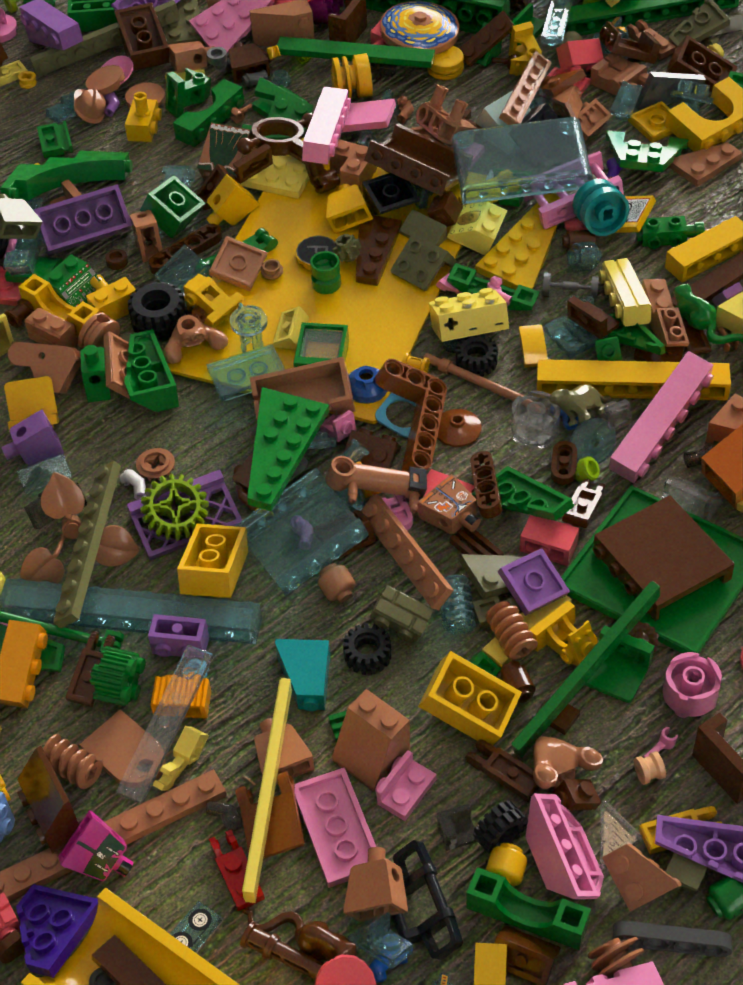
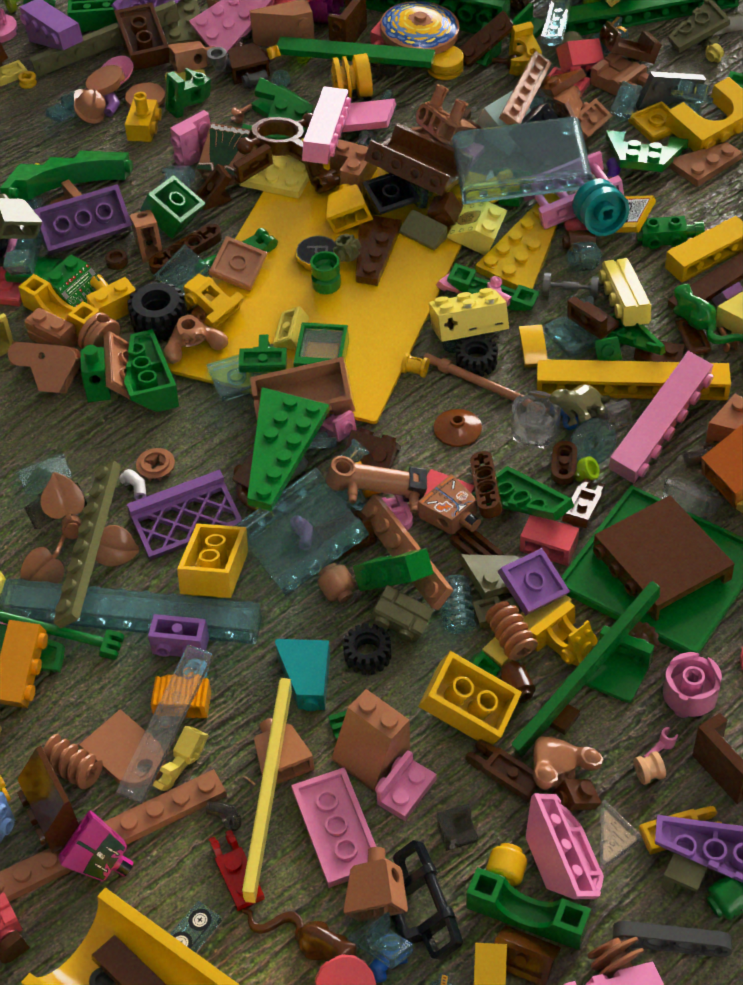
(19, 313): reddish brown bush -> none
(29, 397): yellow bracket -> none
(33, 439): medium lavender torso -> none
(53, 926): dark purple plate -> none
(54, 139): green plate -> none
(80, 688): reddish brown hinge -> none
(117, 676): green brick -> none
(164, 507): lime gear -> none
(189, 138): none -> bright pink plate
(194, 126): green arch -> none
(230, 202): yellow torso -> none
(248, 324): clear light blue piece -> none
(262, 357): none -> green hinge
(271, 269): medium nougat plate -> none
(272, 947): reddish brown pin -> none
(284, 823): dark orange flag -> none
(365, 390): blue piece -> none
(381, 417): medium azure piece -> none
(393, 570): none -> green arch
(406, 109): nougat arm -> none
(421, 262): olive bracket -> none
(429, 396): dark orange beam -> none
(500, 826): black tyre -> none
(638, 877): nougat wing -> none
(665, 319): nougat slope -> none
(667, 47): nougat hinge -> none
(697, 59): reddish brown slope -> none

